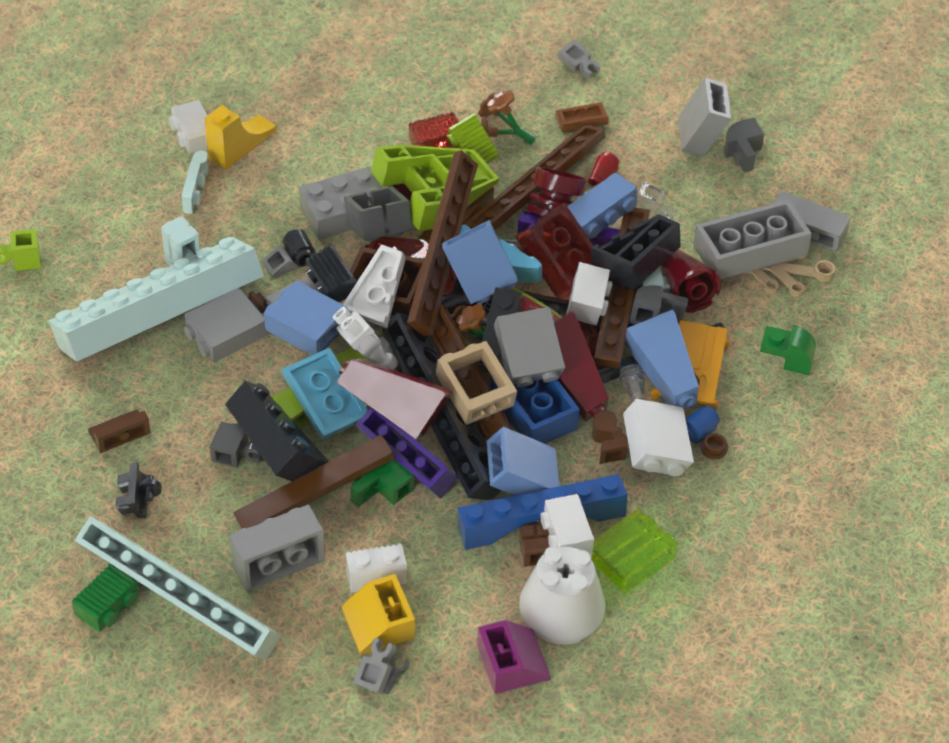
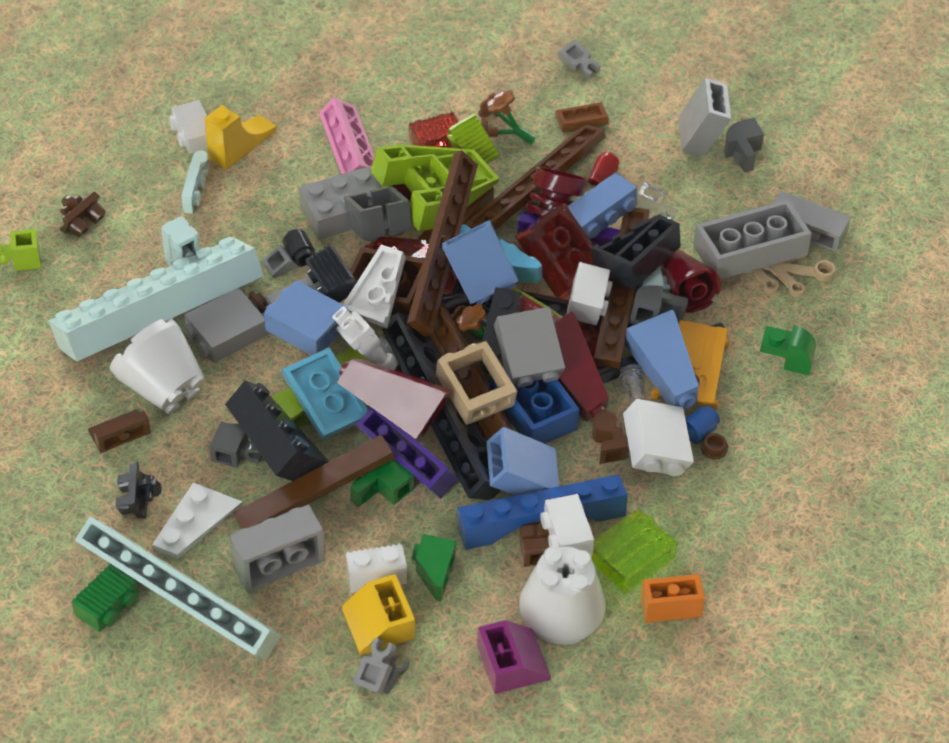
(76, 209): none -> reddish brown hips
(160, 366): none -> white cone
(193, 519): none -> white wing
(346, 136): none -> bright pink fence
(434, 562): none -> green slope
(672, 598): none -> orange brick

